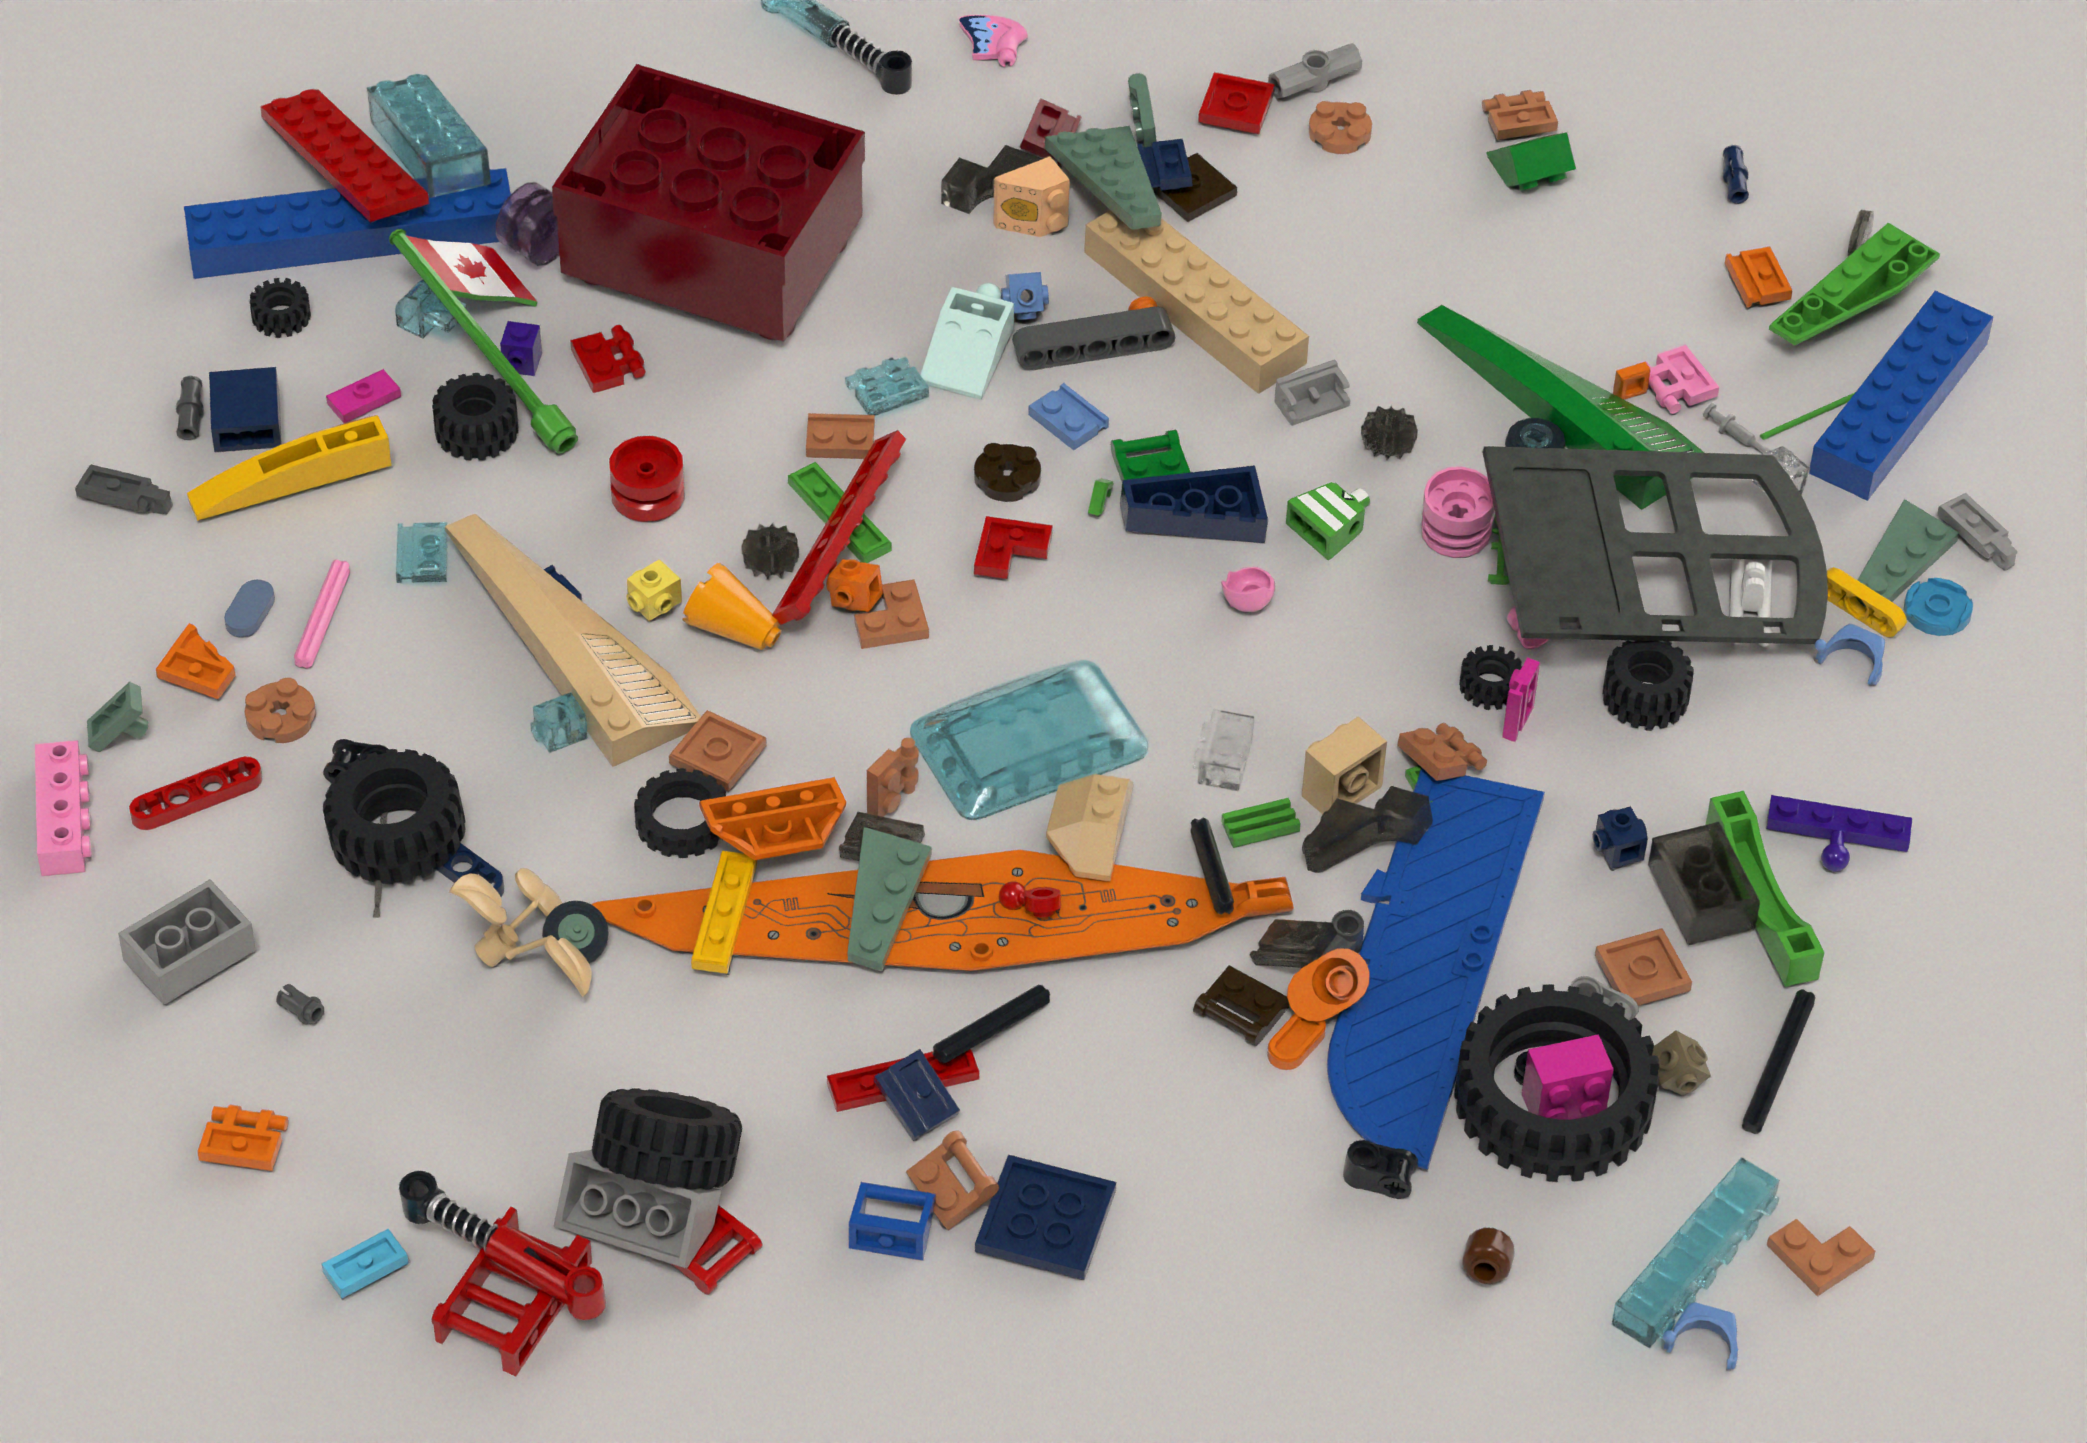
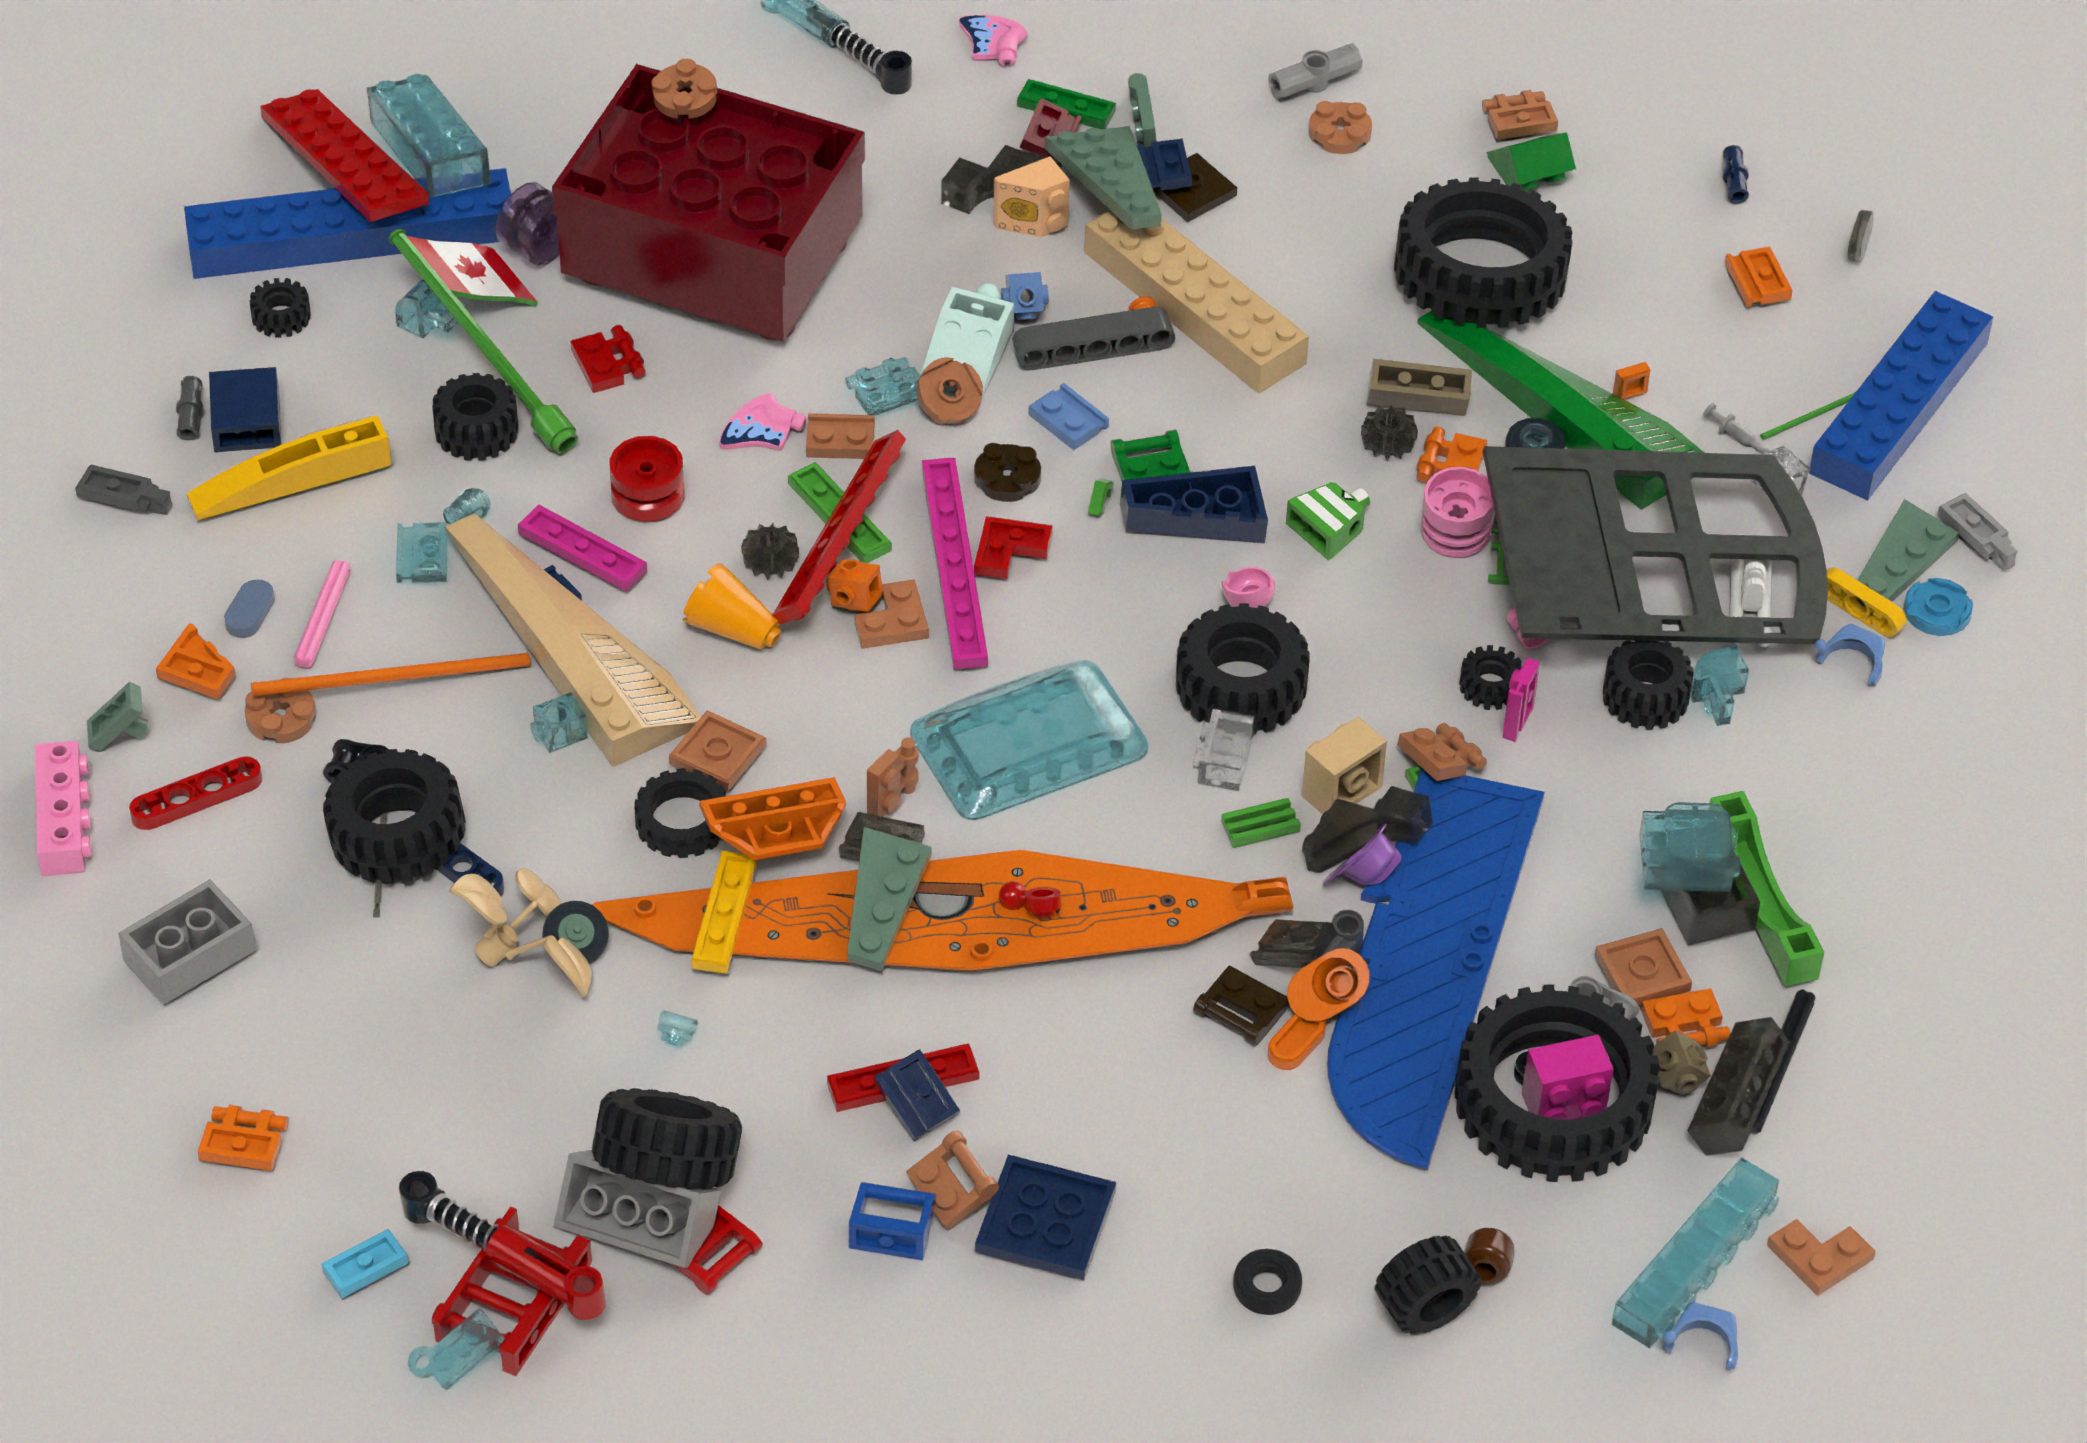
(305, 1007): dark grey pin -> none
(363, 396): dark pink plate -> none
(390, 674): none -> orange piece
(458, 1350): none -> clear light blue hinge
(467, 503): none -> clear light blue cone
(522, 346): dark purple brick -> none
(582, 548): none -> dark pink plate
(653, 590): light yellow brick -> none
(676, 1028): none -> clear light blue plate
(681, 76): none -> nougat plate
(761, 424): none -> bright pink arm
(941, 407): none -> nougat plate
(954, 563): none -> dark pink plate
(991, 1024): black axle -> none
(1089, 823): tan wedge -> none
(1094, 110): none -> green tile
(1212, 866): black axle -> none
(1236, 103): red plate -> none
(1247, 636): none -> black tyre
(1267, 1302): none -> black tyre
(1312, 392): light grey hinge -> none
(1370, 863): none -> medium lavender piece
(1379, 1168): black piece -> none
(1419, 387): none -> dark tan brick
(1427, 1284): none -> black tyre
(1461, 452): none -> orange plate
(1474, 291): none -> black tyre
(1620, 837): dark blue brick -> none
(1686, 1013): none -> orange plate
(1687, 378): bright pink plate -> none
(1688, 848): none -> clear light blue brick
(1716, 679): none -> clear light blue brick
(1738, 1086): none -> clear smoke brick
(1840, 826): dark purple plate -> none
(1862, 280): bright green wedge -> none

